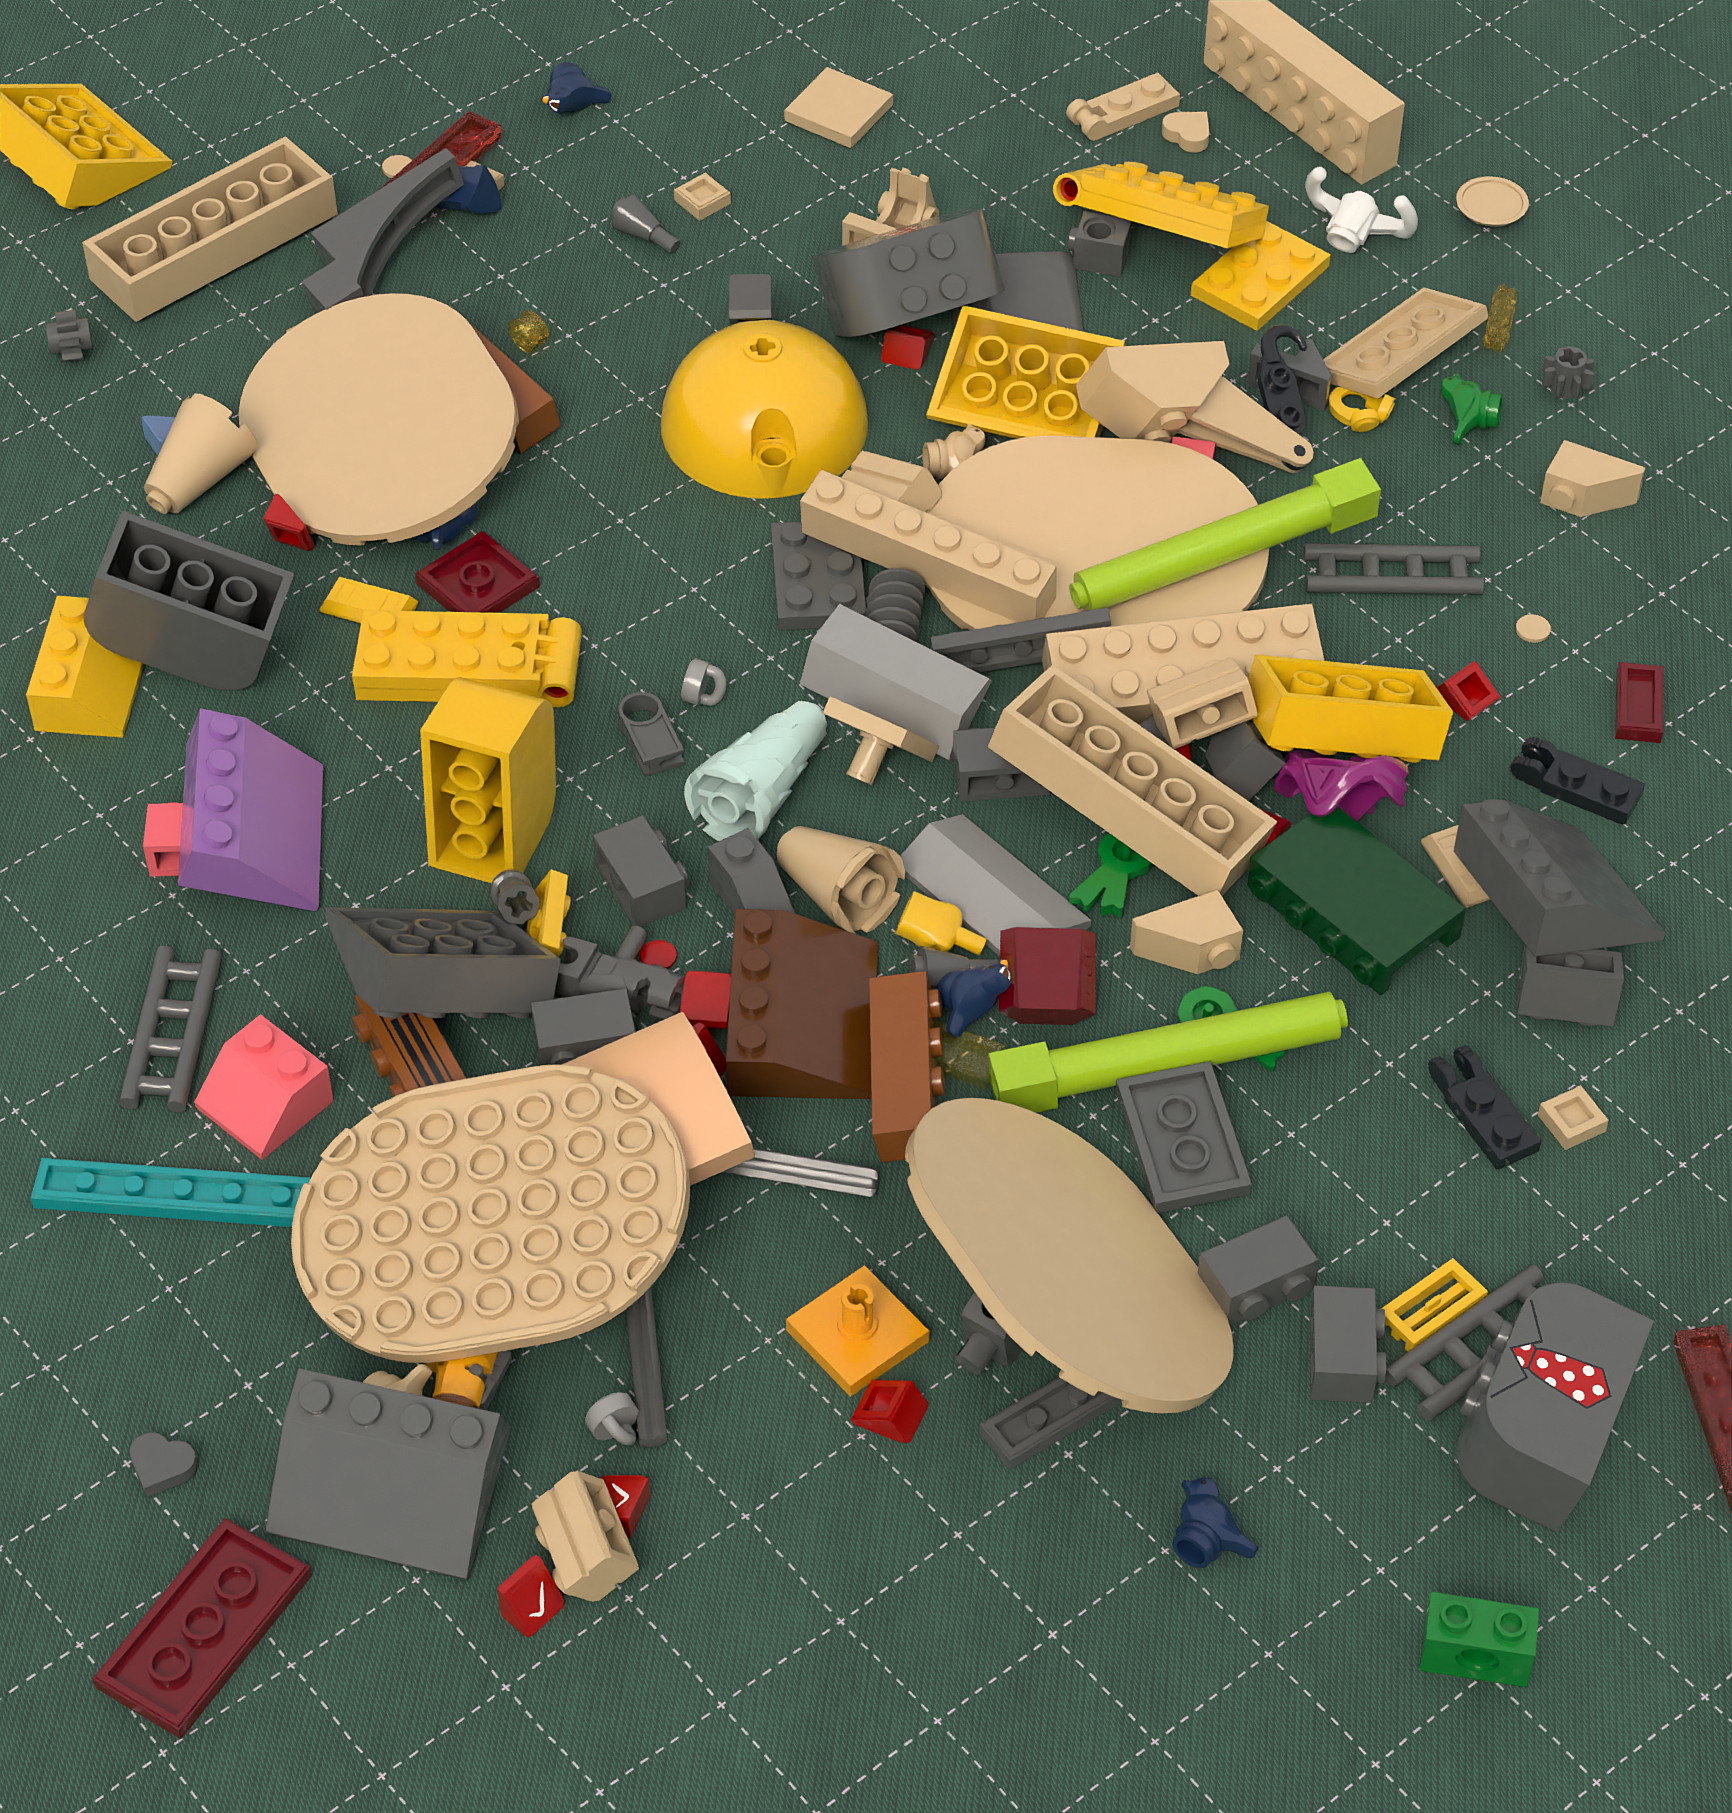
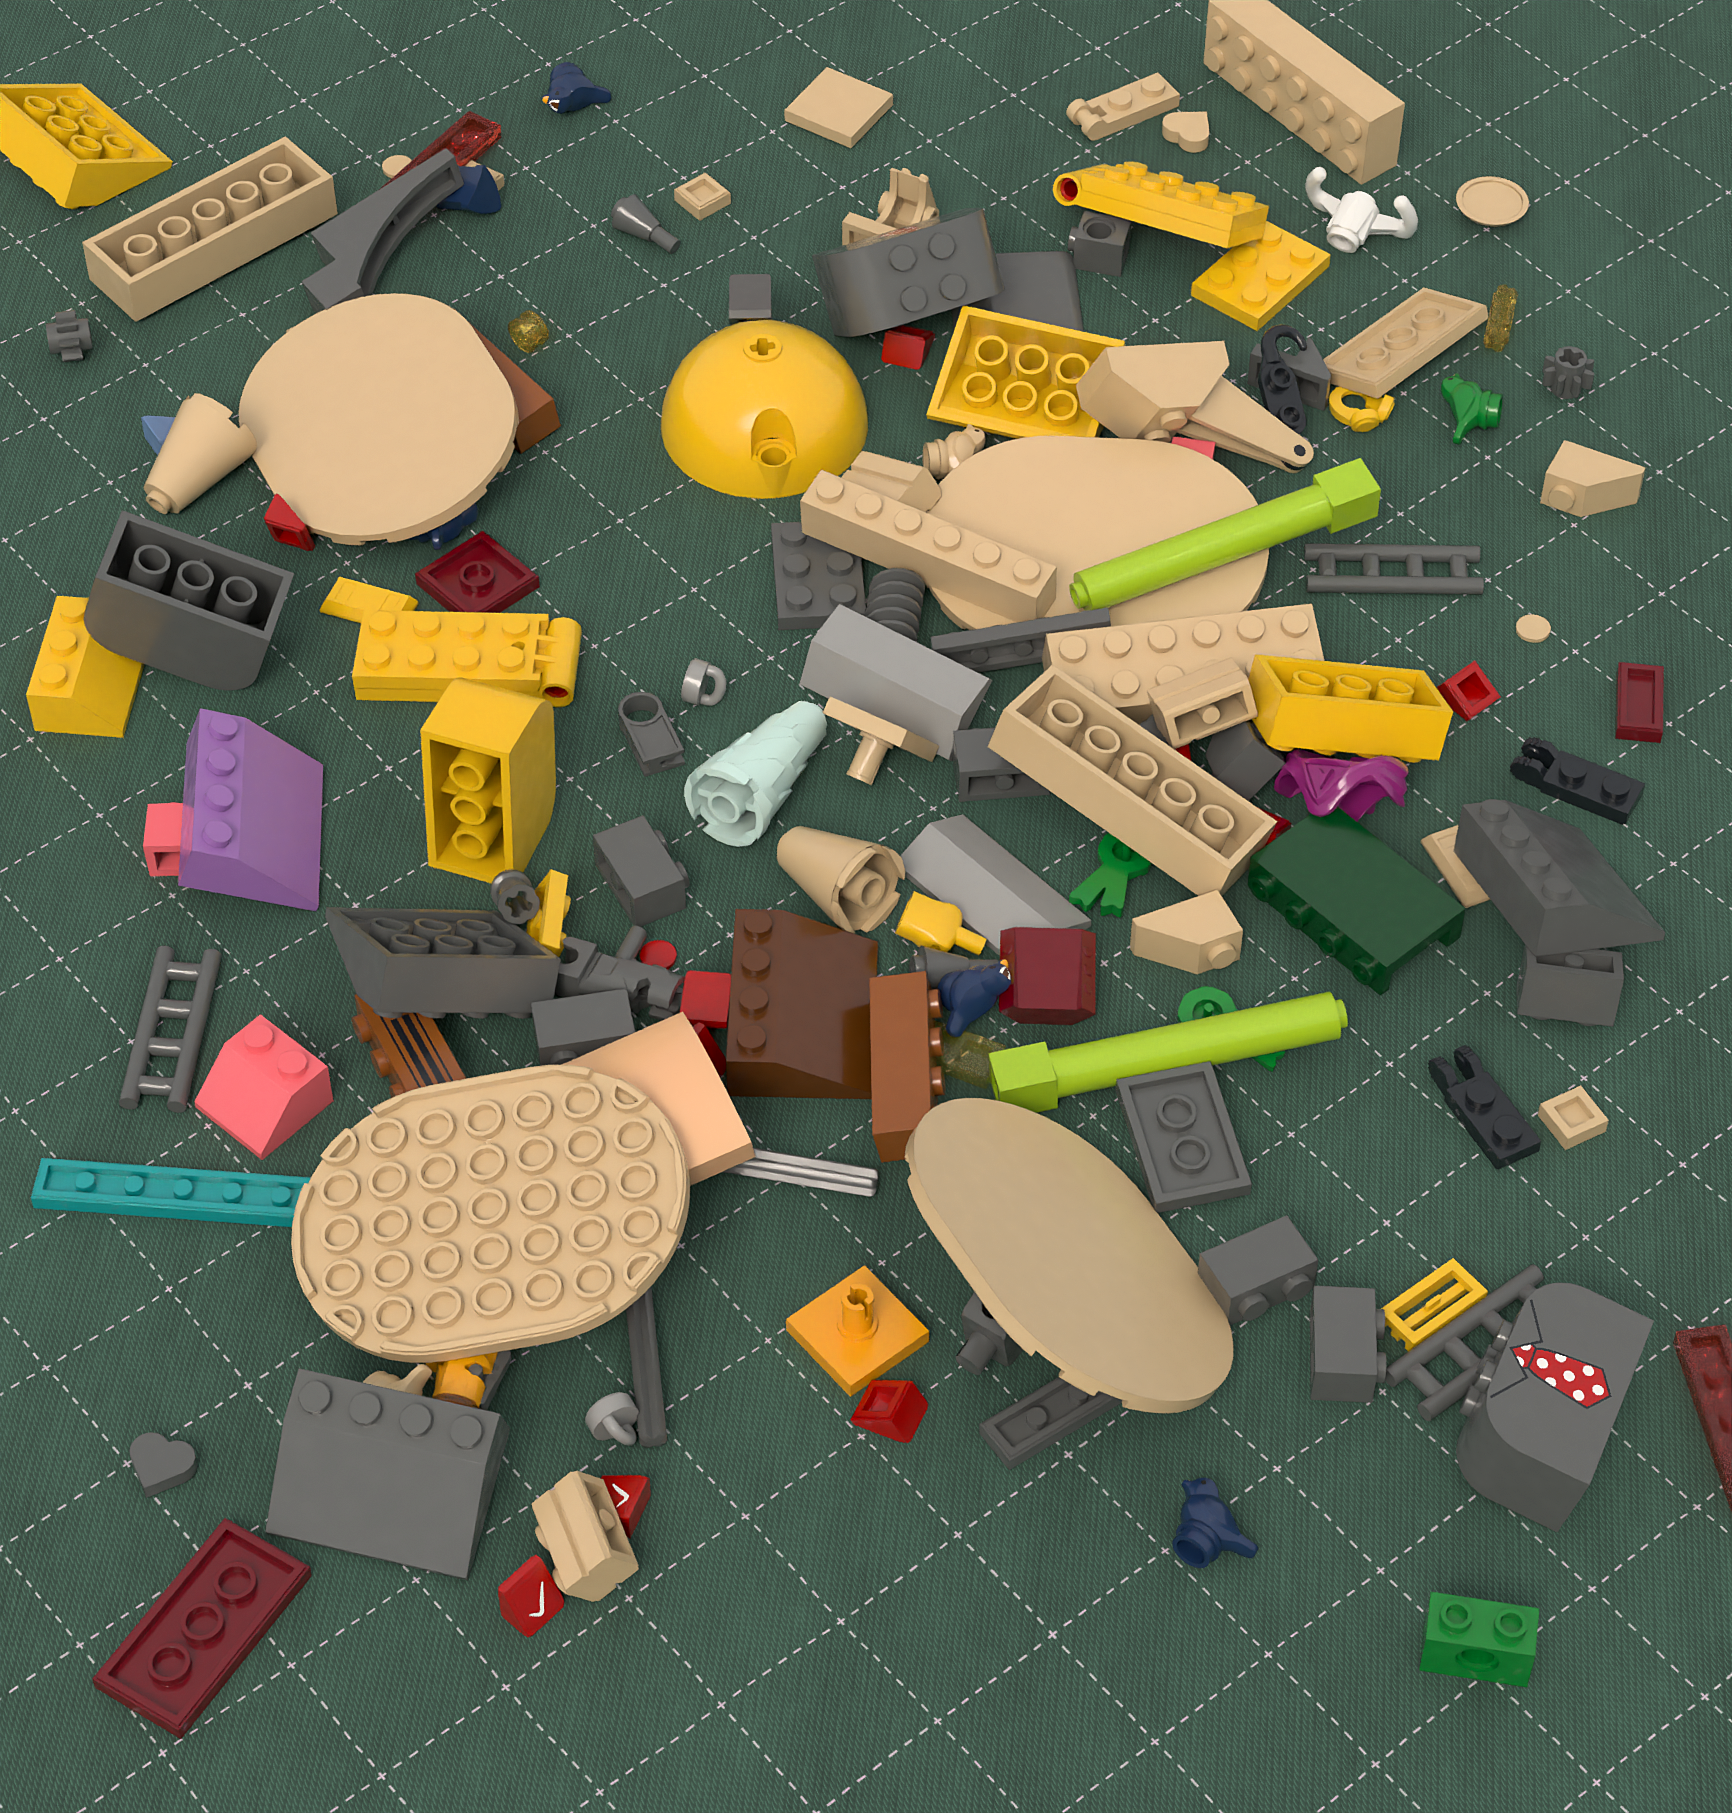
(746, 874): dark grey slope -> none

